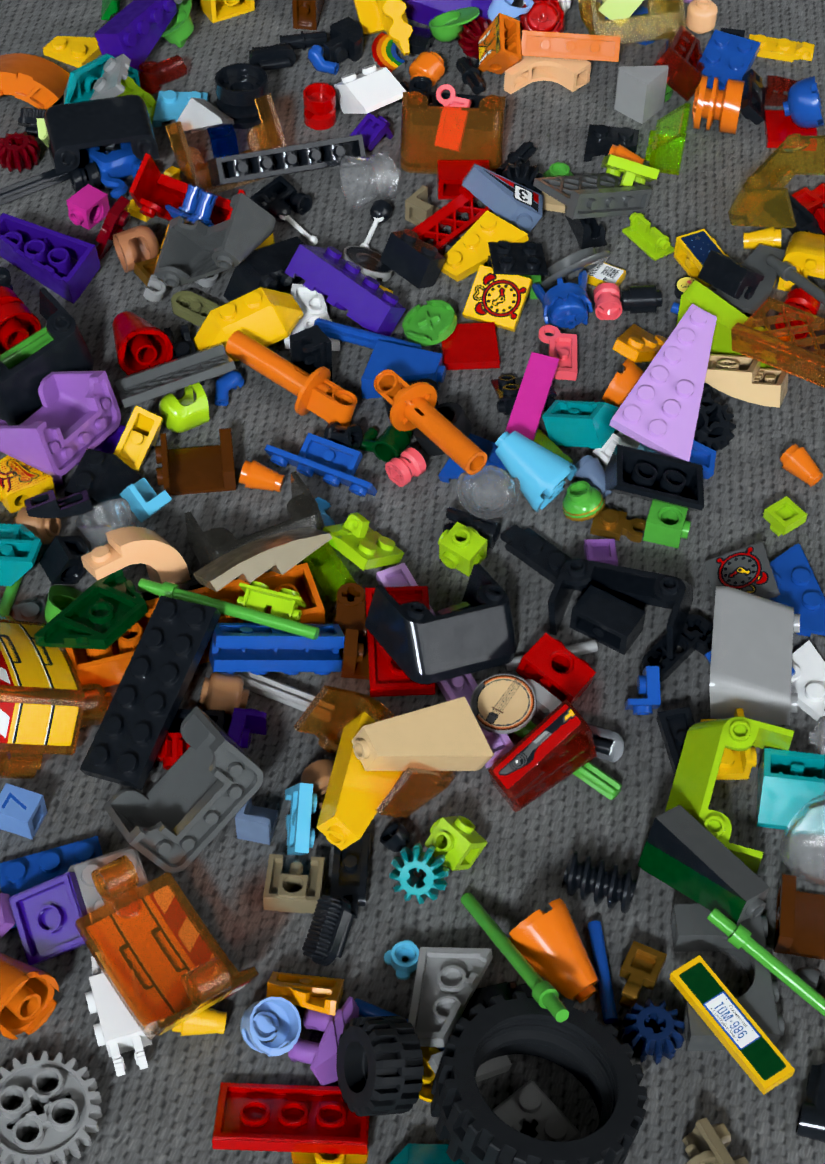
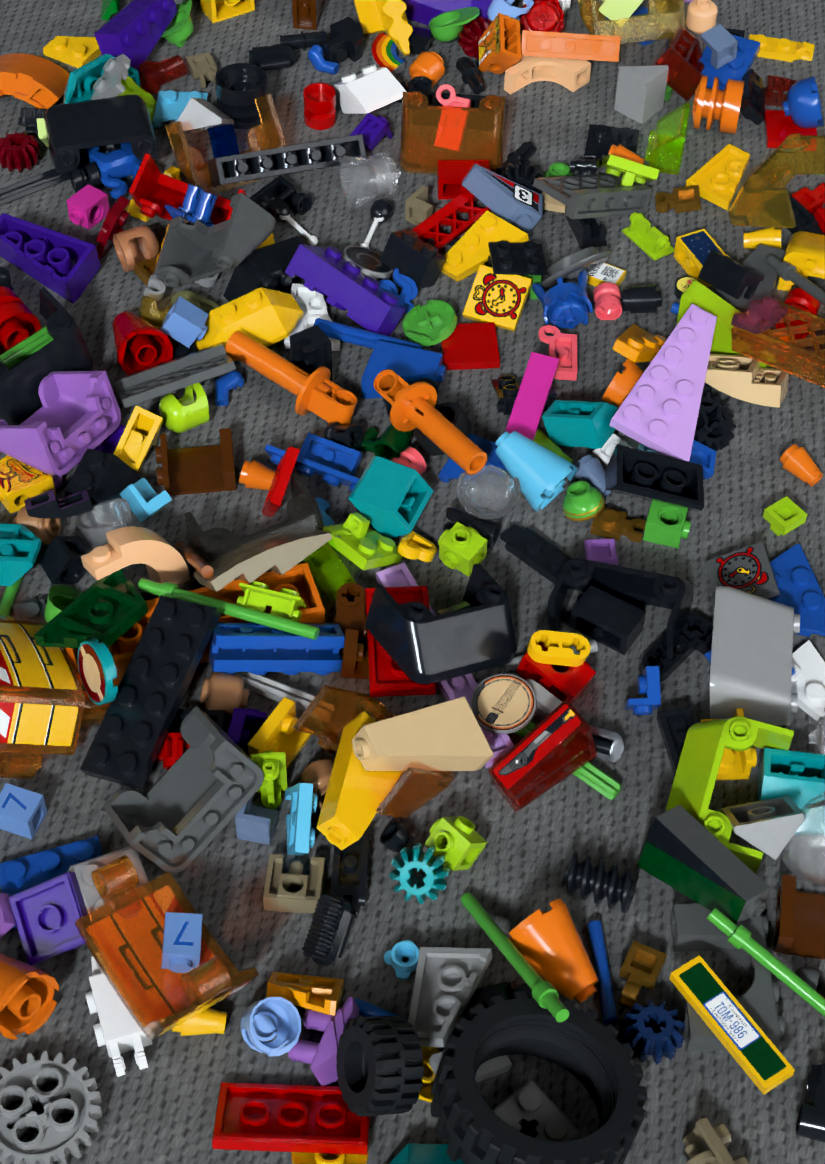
(97, 671): none -> tile
(149, 311): none -> clear yellow hair
(181, 941): none -> medium blue brick
(185, 322): none -> medium blue brick
(194, 559): none -> dark orange bar
(202, 67): none -> dark tan plate
(275, 777): none -> lime hinge
(279, 734): none -> yellow bracket
(280, 481): none -> red tile
(390, 496): none -> teal slope
(408, 286): none -> blue piece
(416, 547): none -> yellow tile
(558, 648): none -> yellow beam
(586, 164): none -> black hinge
(682, 199): none -> pearl gold plate
(721, 176): none -> yellow wing
(722, 45): none -> sand blue panel
(760, 315): none -> clear pink slope
(766, 823): none -> light grey slope

